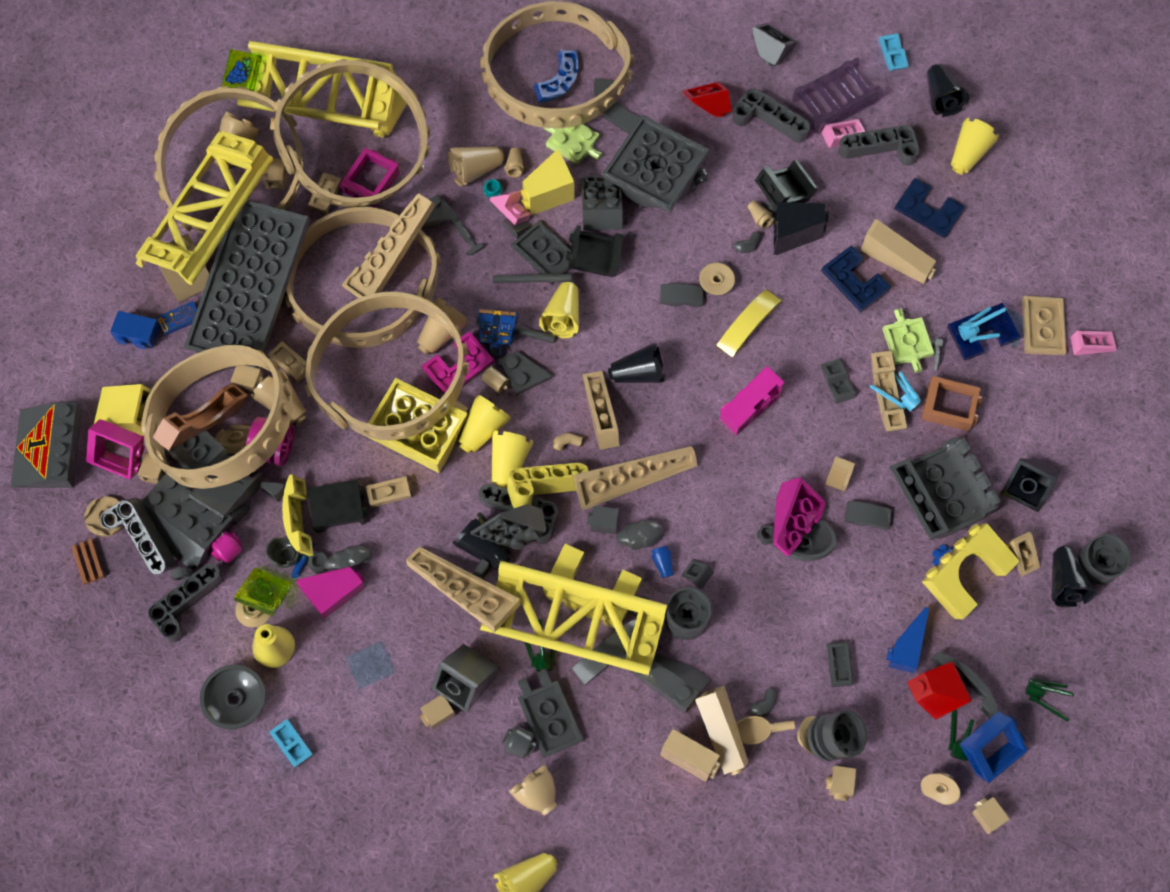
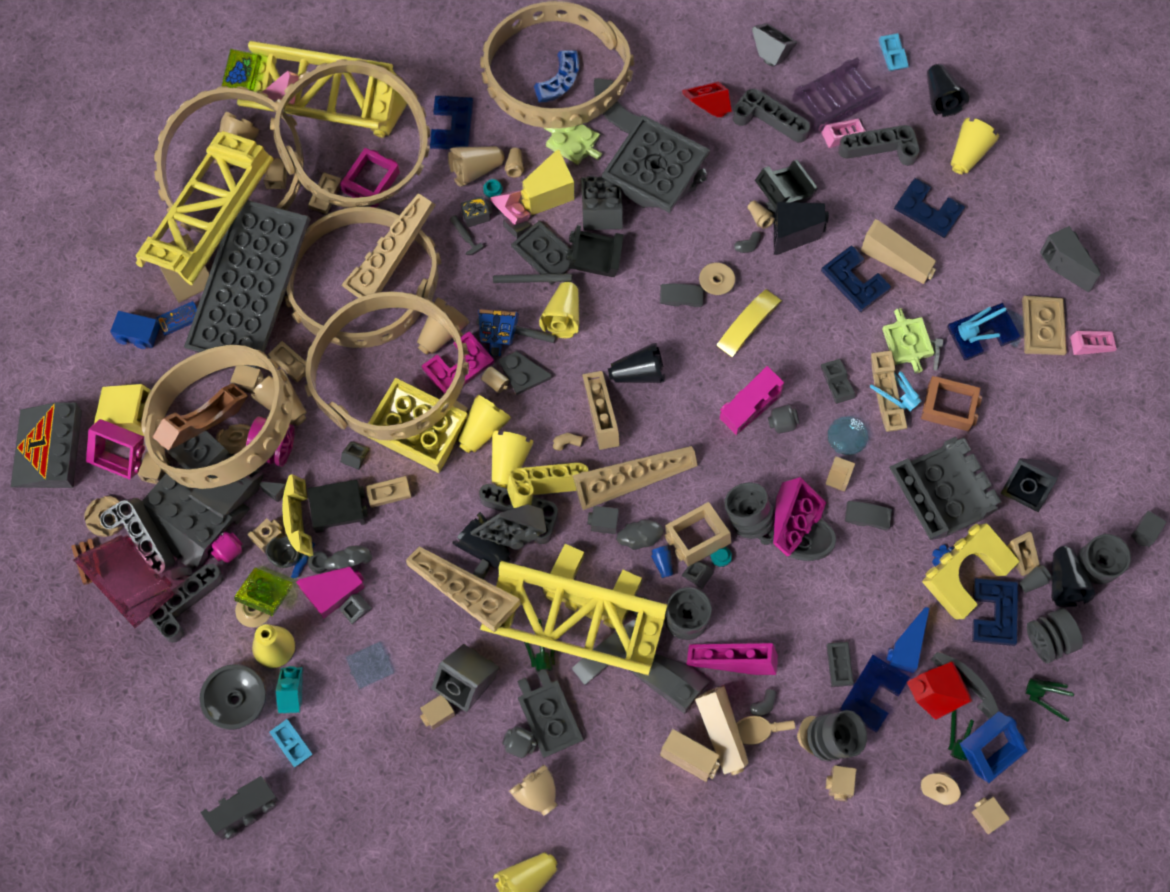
(125, 578): none -> clear pink windscreen
(240, 808): none -> dark grey wedge
(262, 540): none -> tan brick
(277, 88): none -> bright pink slope
(289, 690): none -> teal slope
(354, 455): none -> dark grey slope
(355, 608): none -> dark grey slope
(440, 213): dark grey wing -> none
(461, 111): none -> clear blue plate
(476, 211): none -> dark grey brick
(721, 539): none -> tan window
(721, 557): none -> teal plate
(739, 658): none -> dark pink slope
(750, 510): none -> dark grey wheel
(783, 419): none -> dark grey head
(847, 435): none -> clear light blue dish
(874, 674): none -> clear blue plate
(1005, 598): none -> dark blue plate
(1036, 578): none -> dark grey cone
(1054, 635): none -> dark grey wheel
(1070, 259): none -> dark grey slope
(1148, 529): none -> dark grey brick

